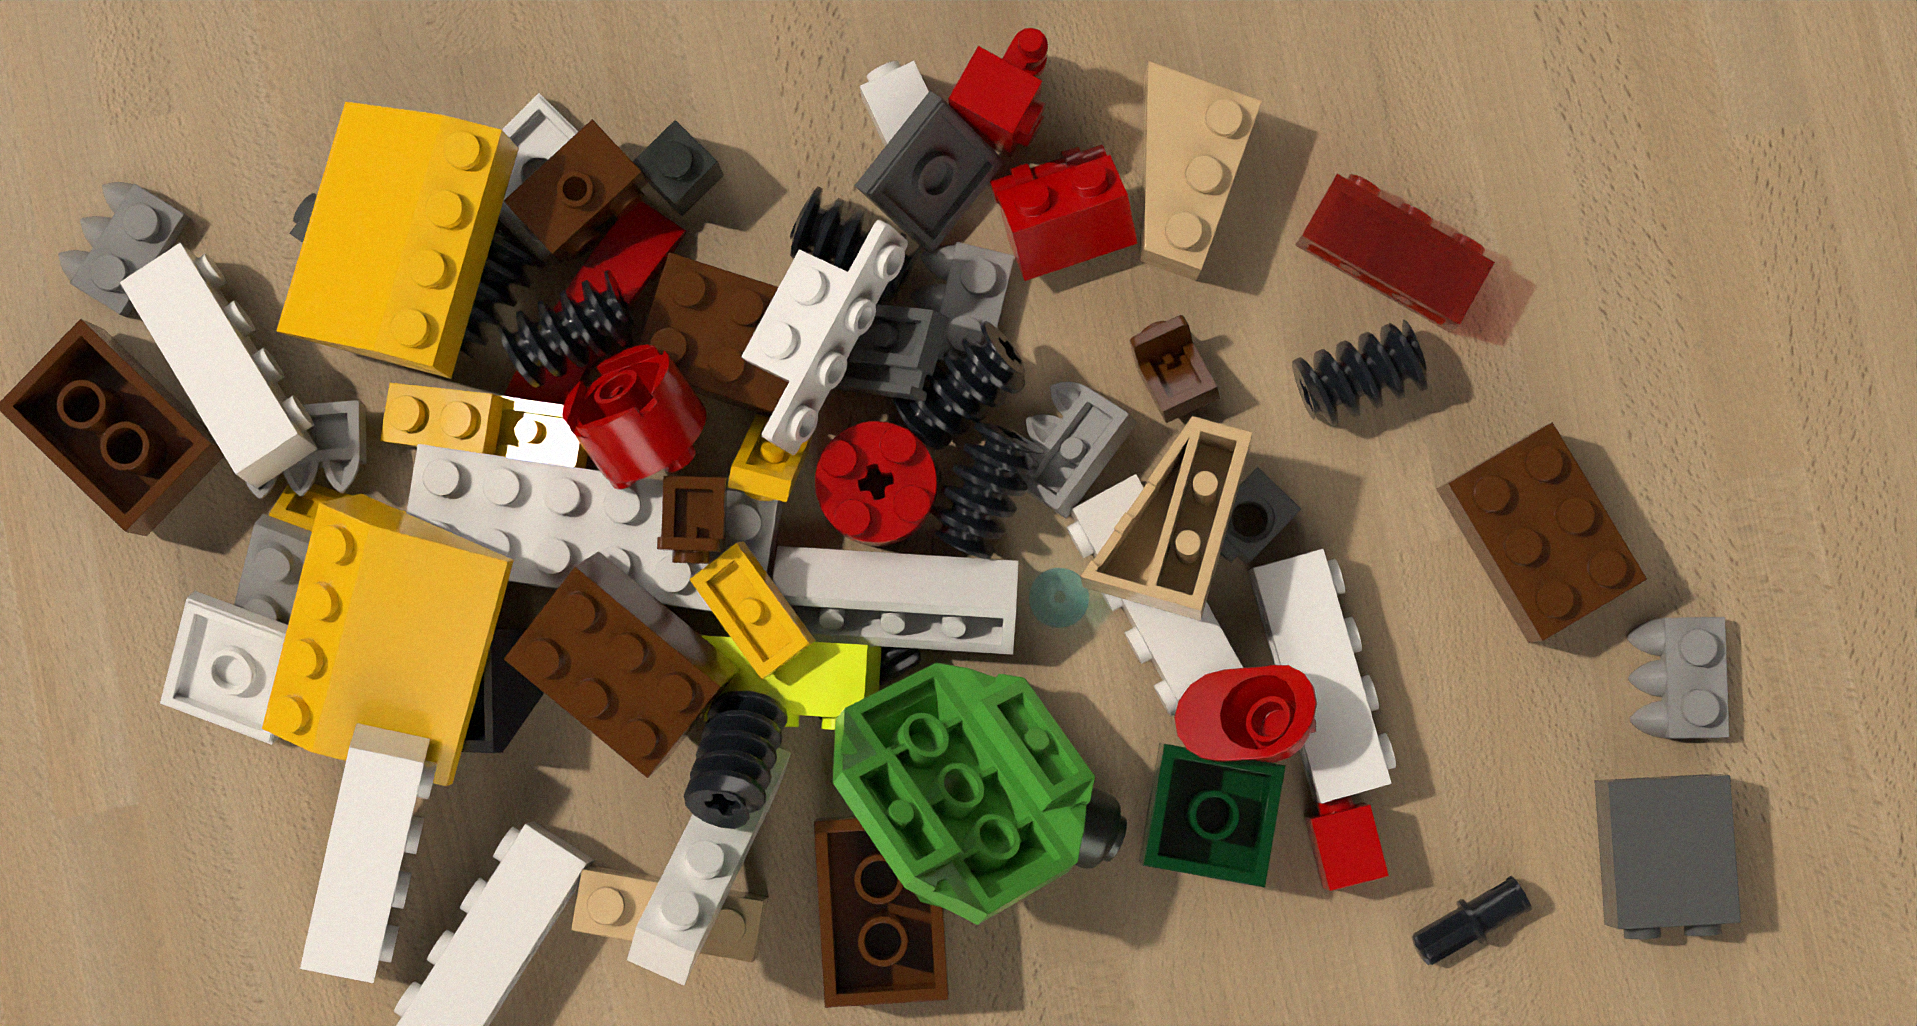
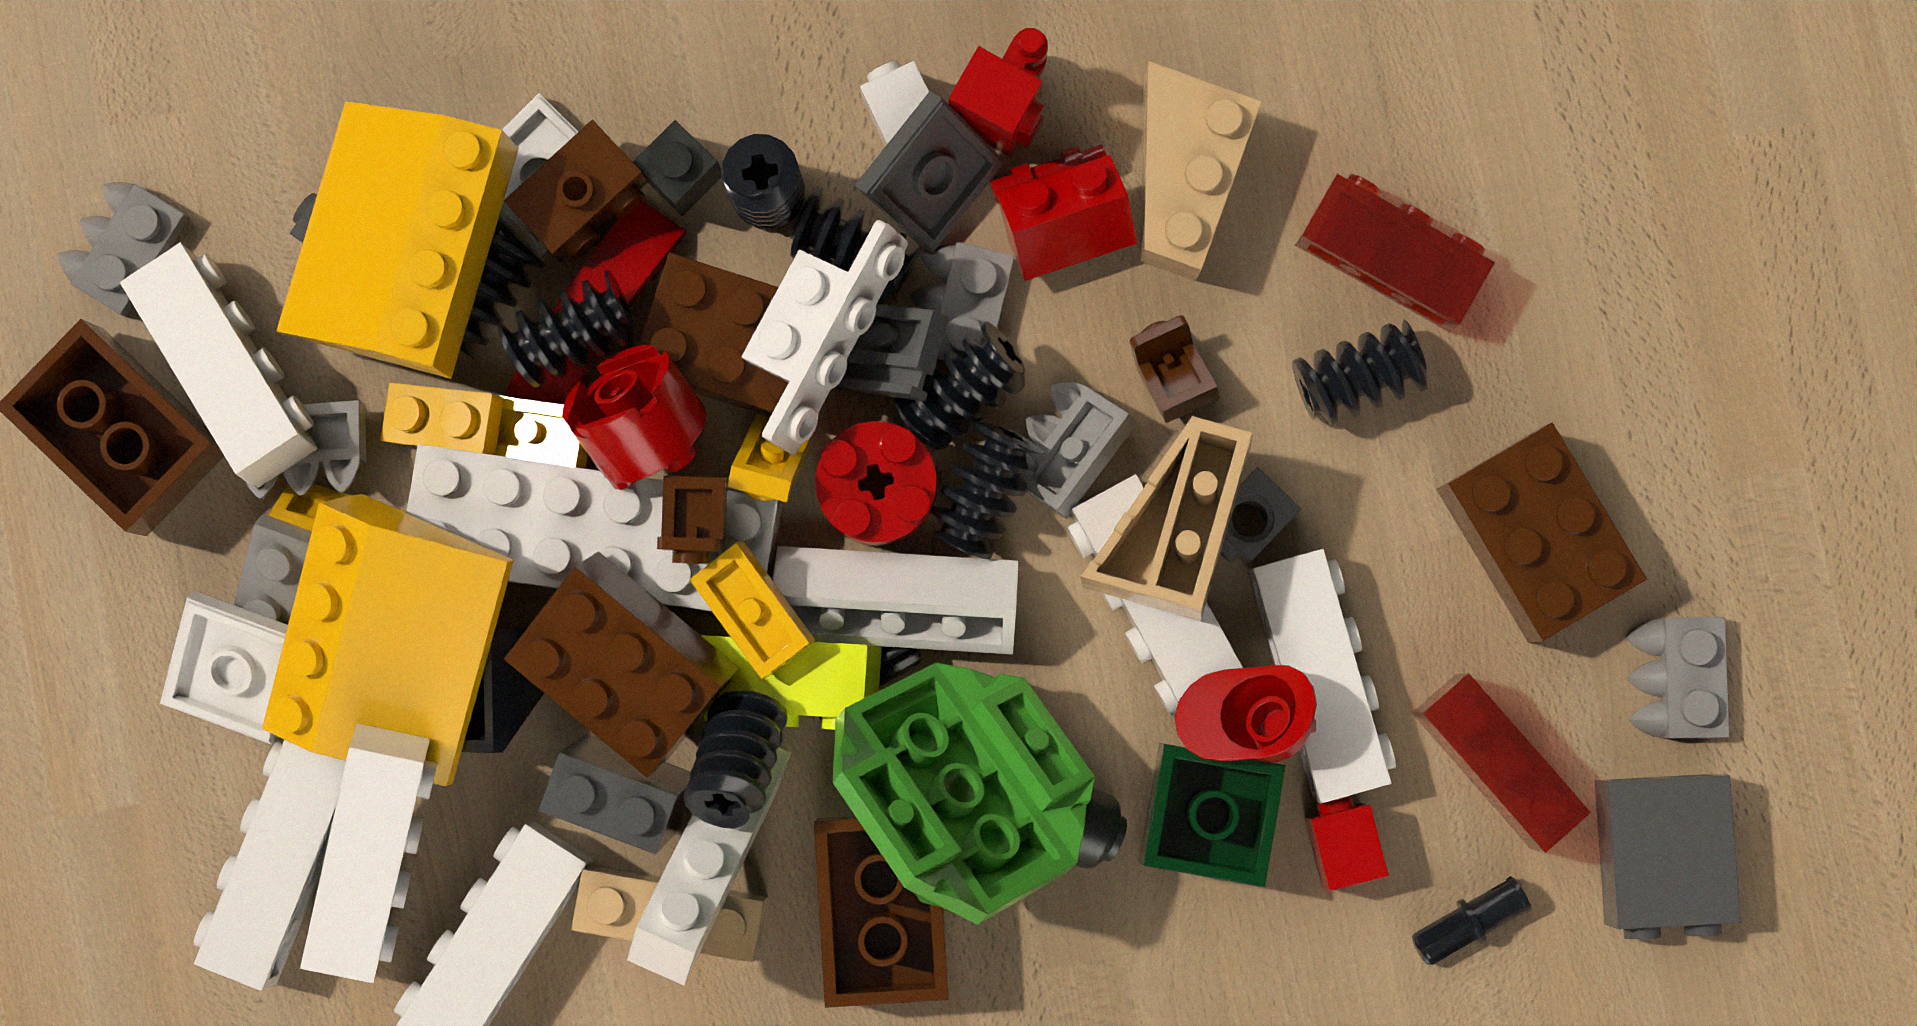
(275, 869): none -> white brick
(612, 798): none -> dark grey brick
(755, 159): none -> black piece
(1043, 602): clear light blue tile -> none
(1501, 762): none -> clear red brick

